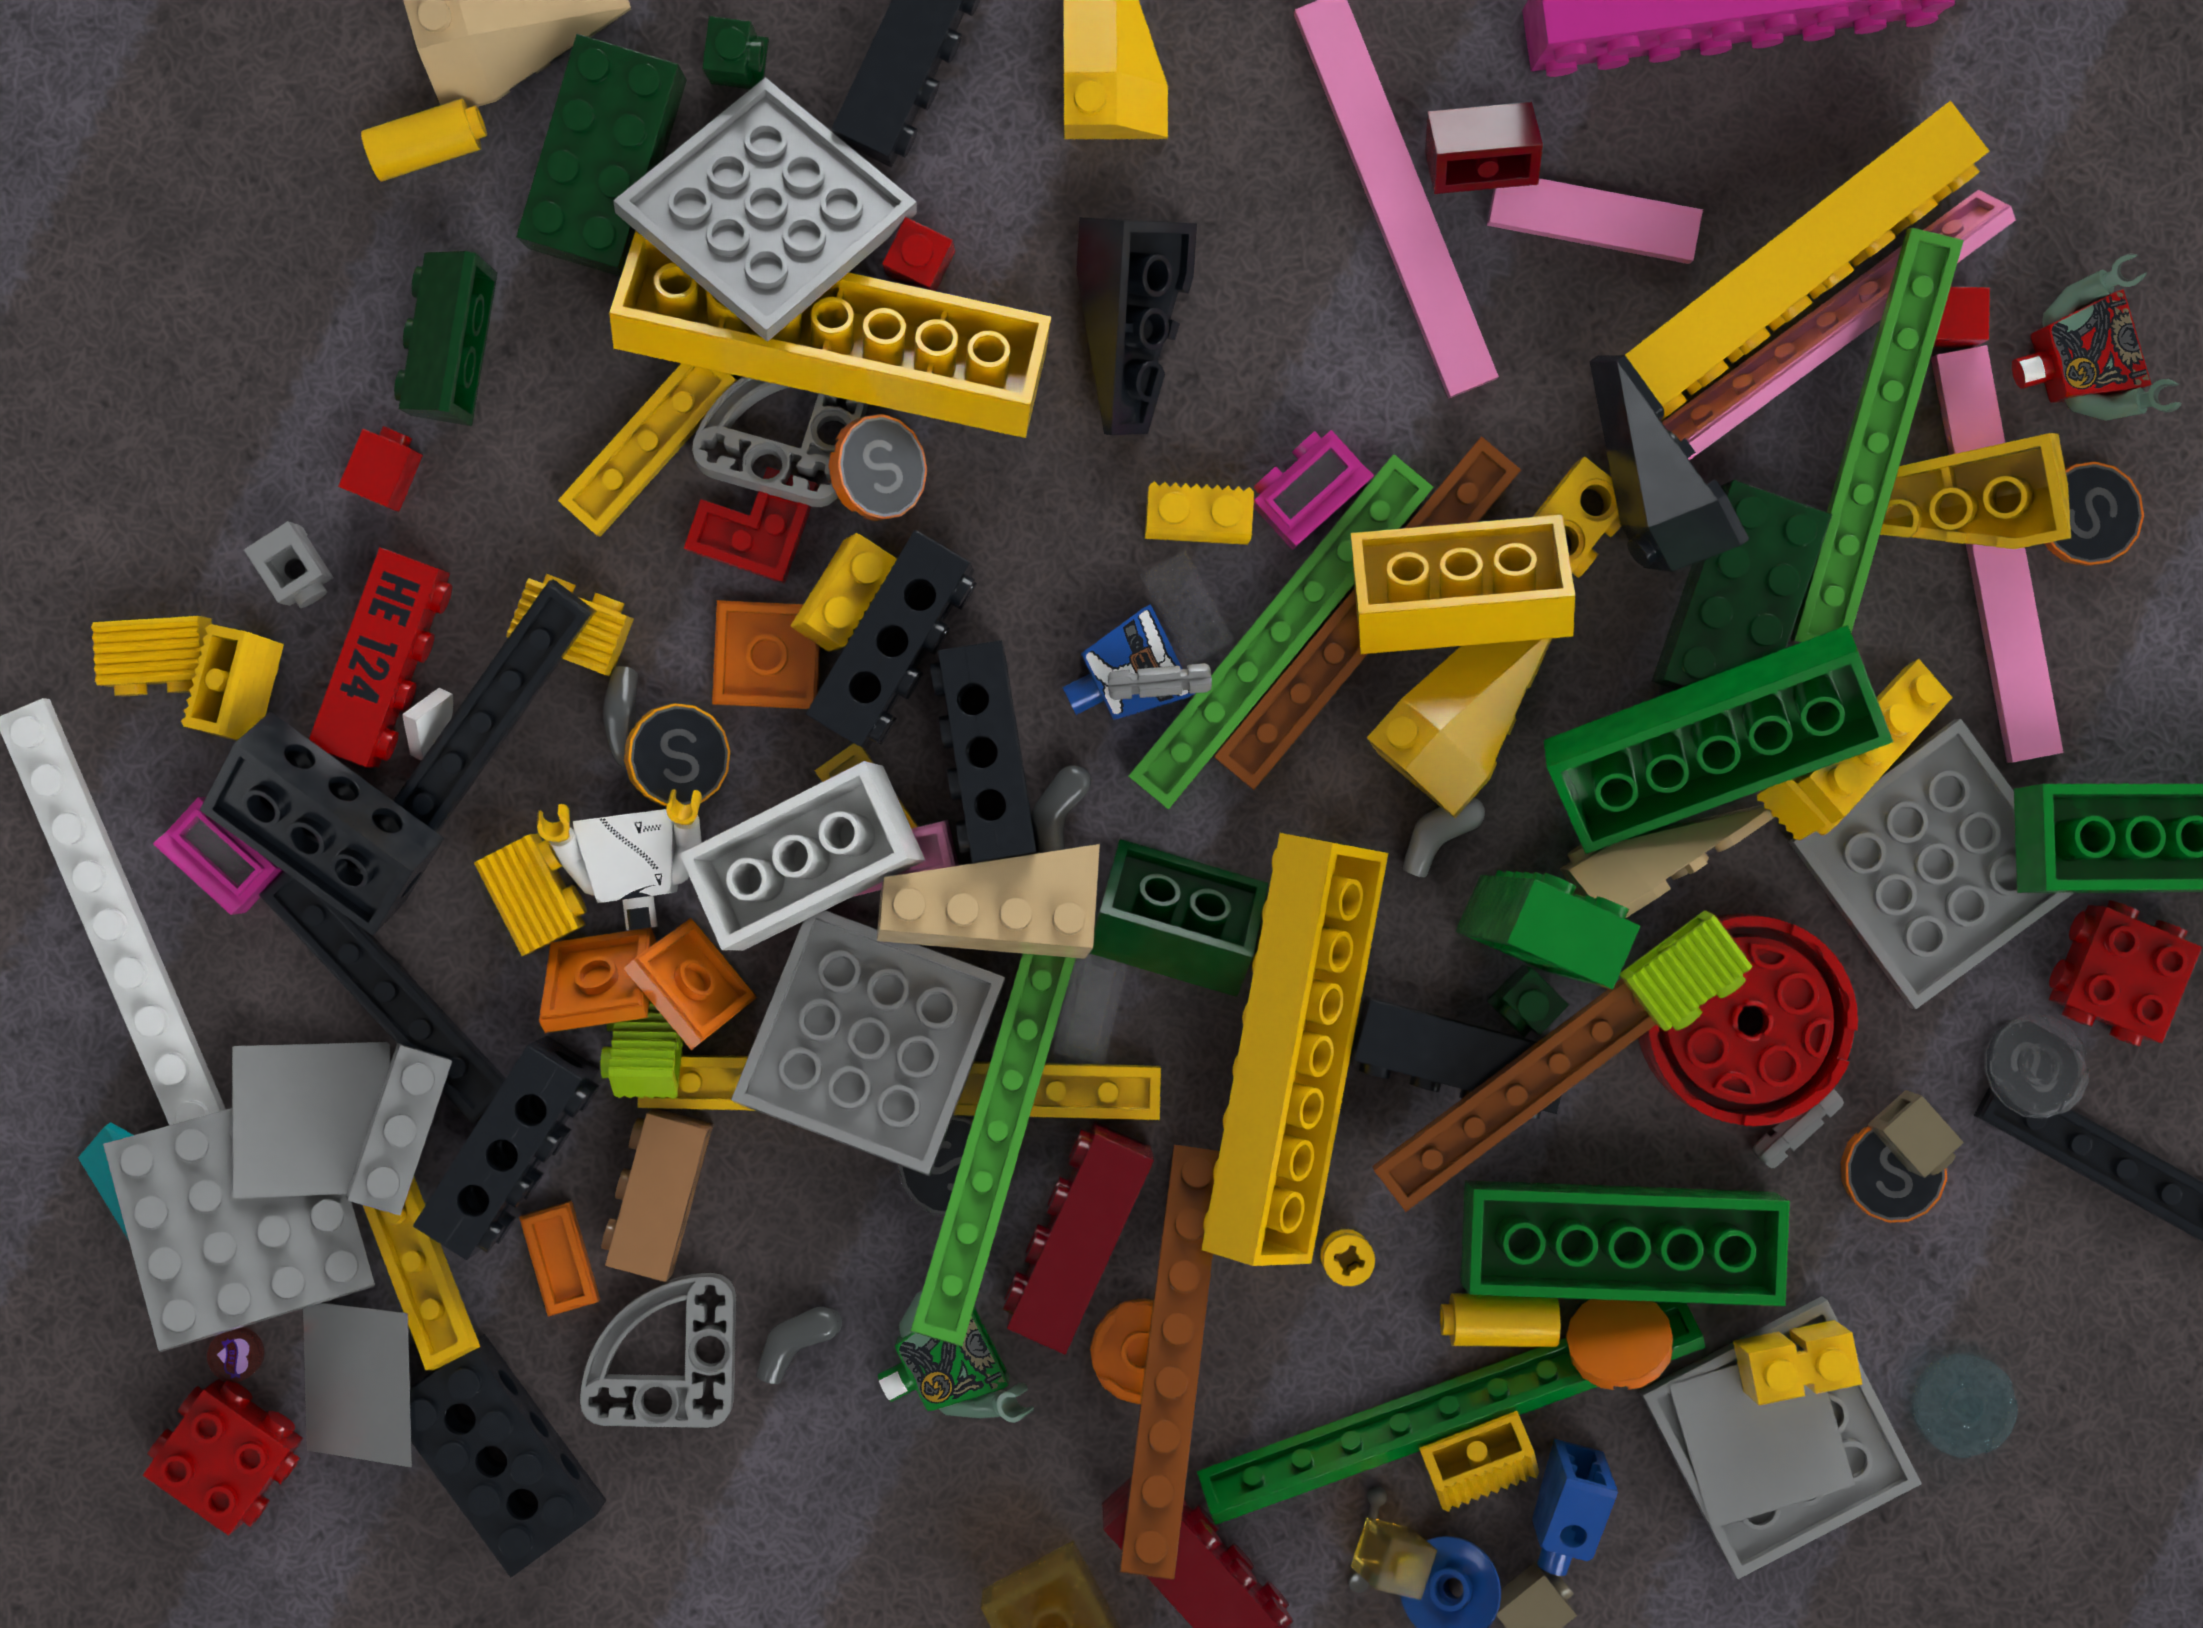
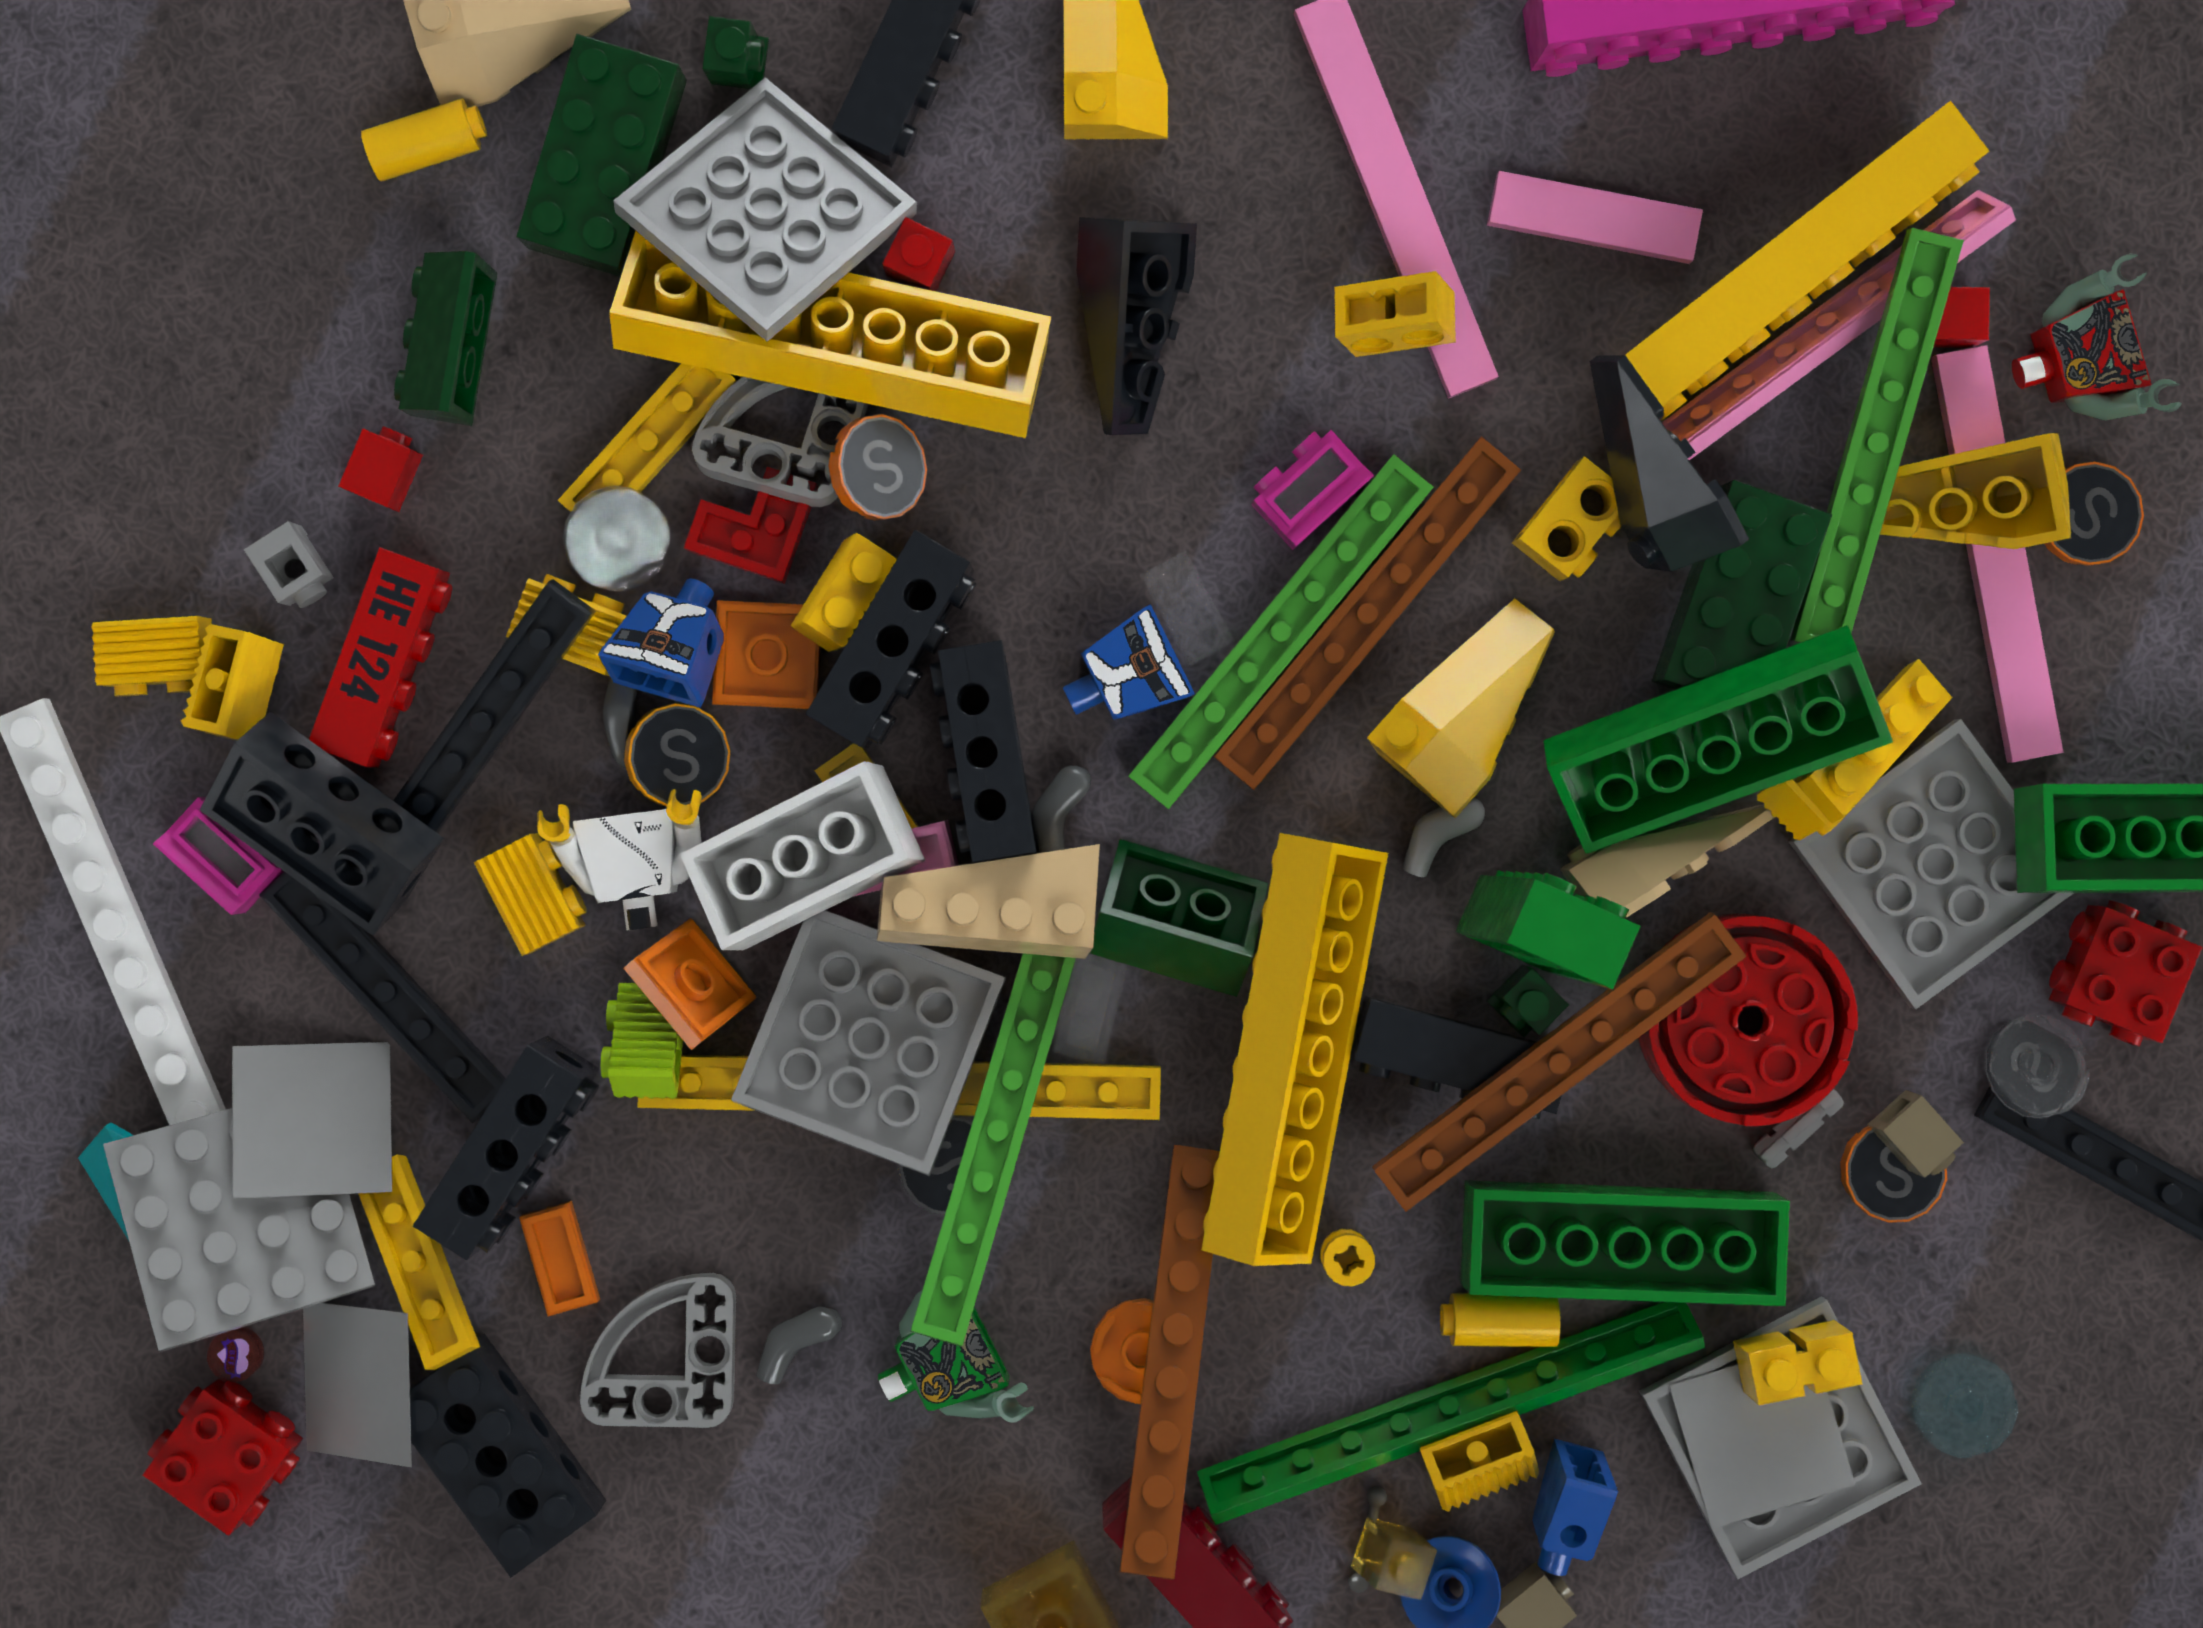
(398, 1129): light grey brick -> none
(426, 721): white tile -> none
(588, 981): orange tile -> none
(616, 538): none -> clear tile
(656, 1194): medium nougat brick -> none
(667, 645): none -> blue torso
(1080, 1237): dark red brick -> none
(1159, 681): light grey axle -> none
(1199, 513): yellow brick -> none
(1395, 314): none -> yellow brick
(1463, 584): yellow slope -> none
(1483, 148): dark red brick -> none
(1620, 1342): orange tile -> none
(1686, 972): lime brick -> none

